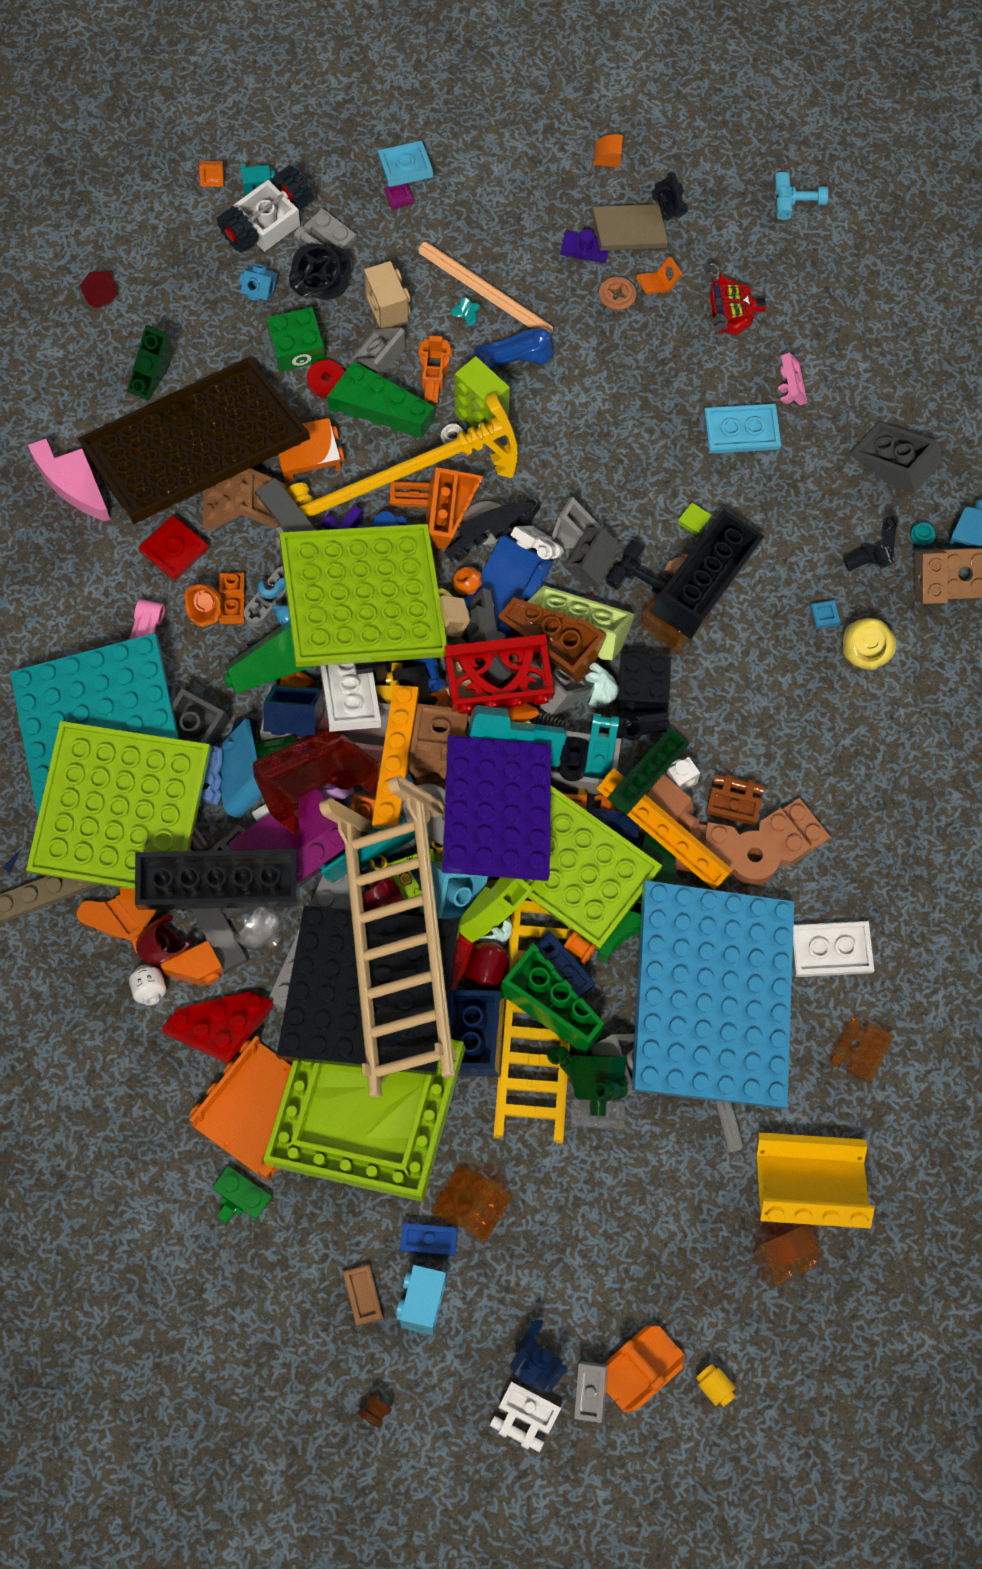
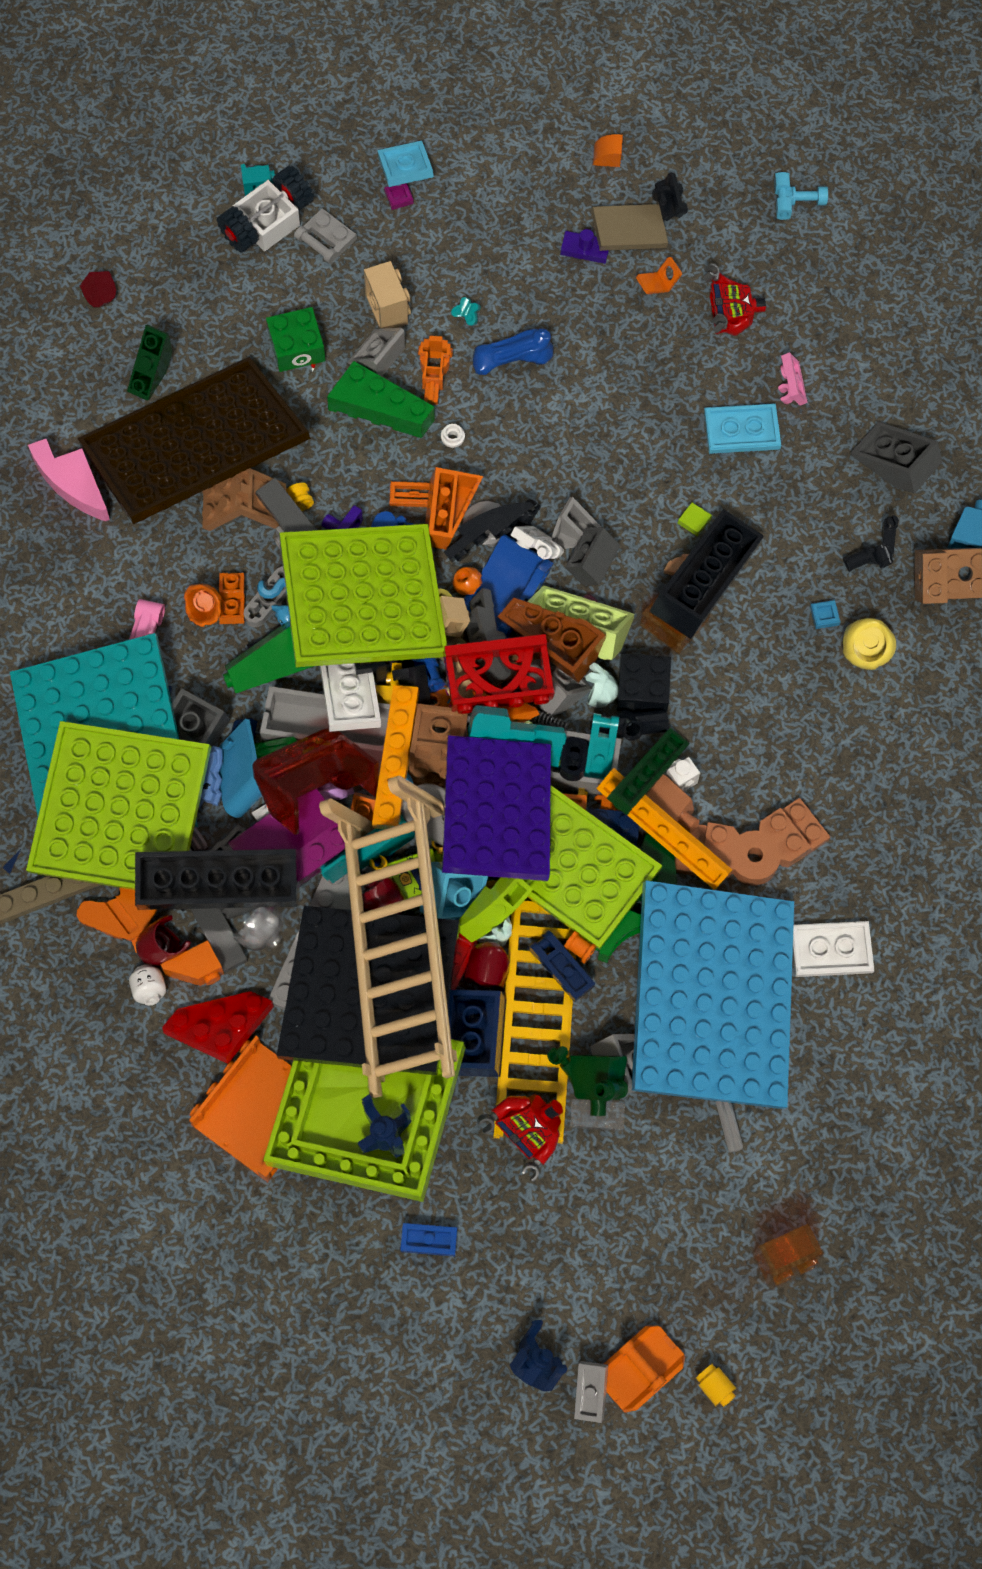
(173, 548): red plate -> none
(211, 174): orange tile -> none
(239, 1196): green hinge -> none
(258, 282): dark azure brick -> none
(293, 710): dark blue piece -> none
(297, 680): orange plate -> none
(314, 453): orange panel -> none
(323, 369): red piece -> none
(334, 287): black piece -> none
(362, 1295): medium nougat tile -> none
(374, 1411): reddish brown wheel -> none
(384, 1130): none -> dark blue piece
(422, 1301): medium azure brick -> none
(471, 386): lime brick -> none
(472, 1203): clear orange bracket -> none
(483, 287): light nougat axle -> none
(504, 457): yellow piece -> none
(528, 1408): white plate -> none
(529, 1125): none -> red torso
(551, 1001): green wedge -> none
(613, 286): nougat gear -> none
(631, 567): black bar -> none
(735, 805): dark orange plate -> none
(813, 1180): yellow panel -> none
(869, 1053): clear orange plate -> none
(922, 534): teal plate -> none

